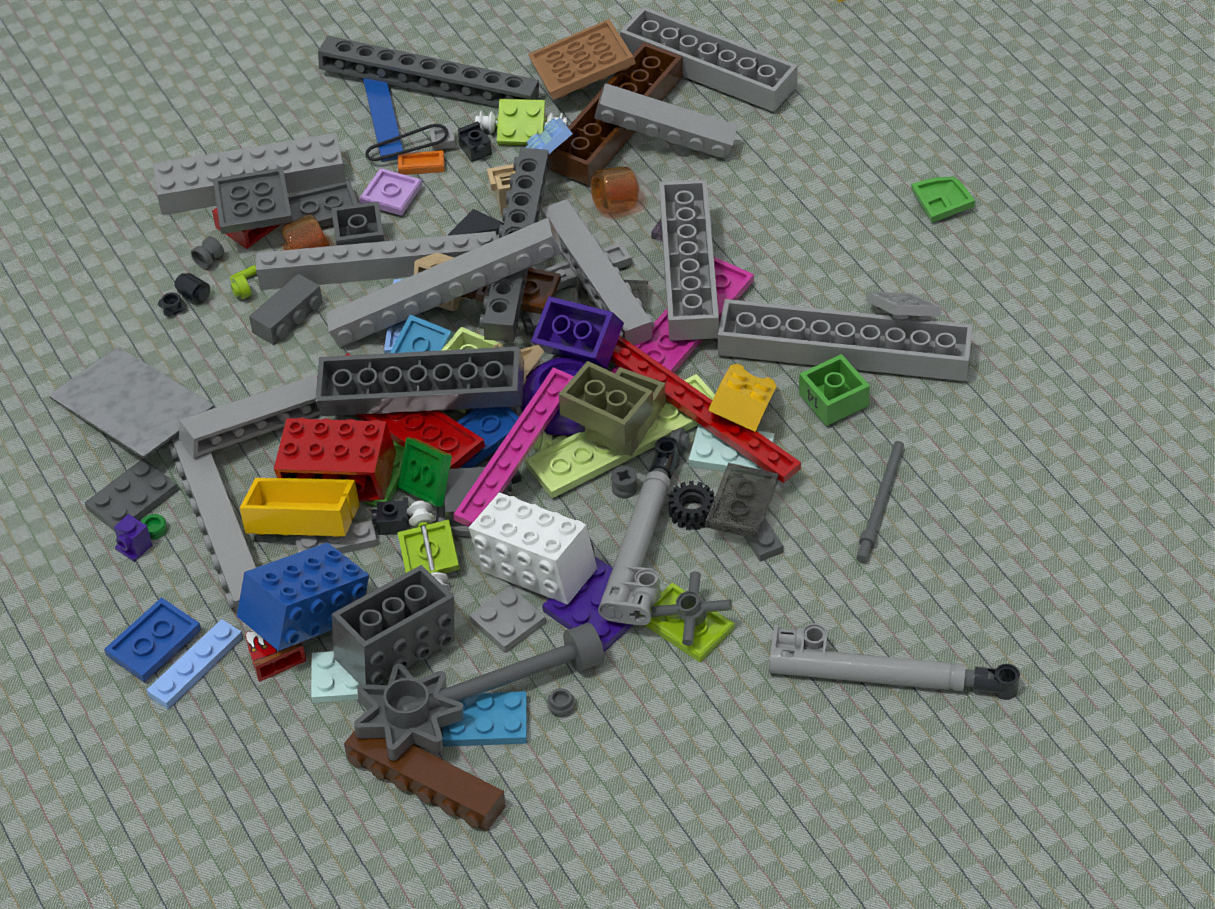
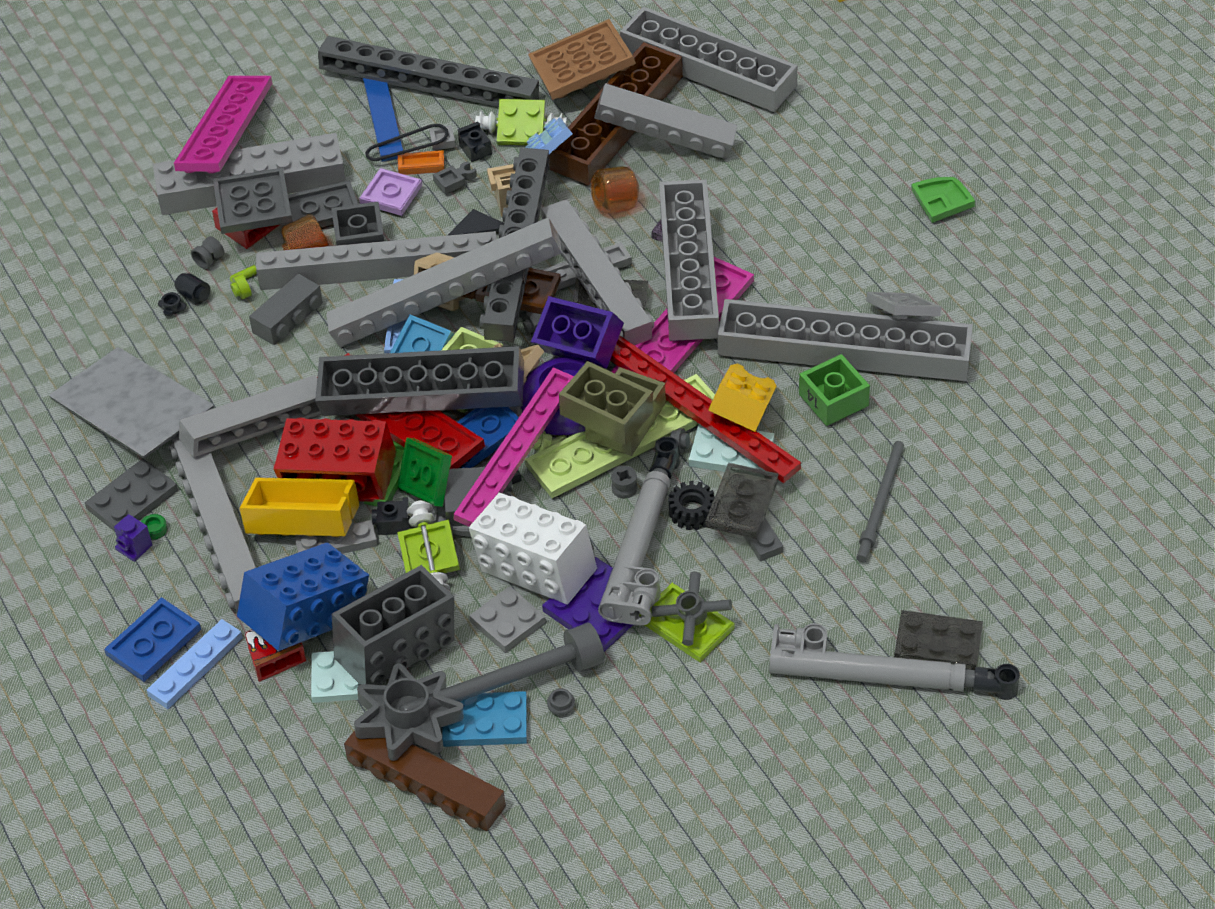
(223, 124): none -> dark pink plate
(453, 178): none -> dark grey plate
(938, 638): none -> clear smoke plate

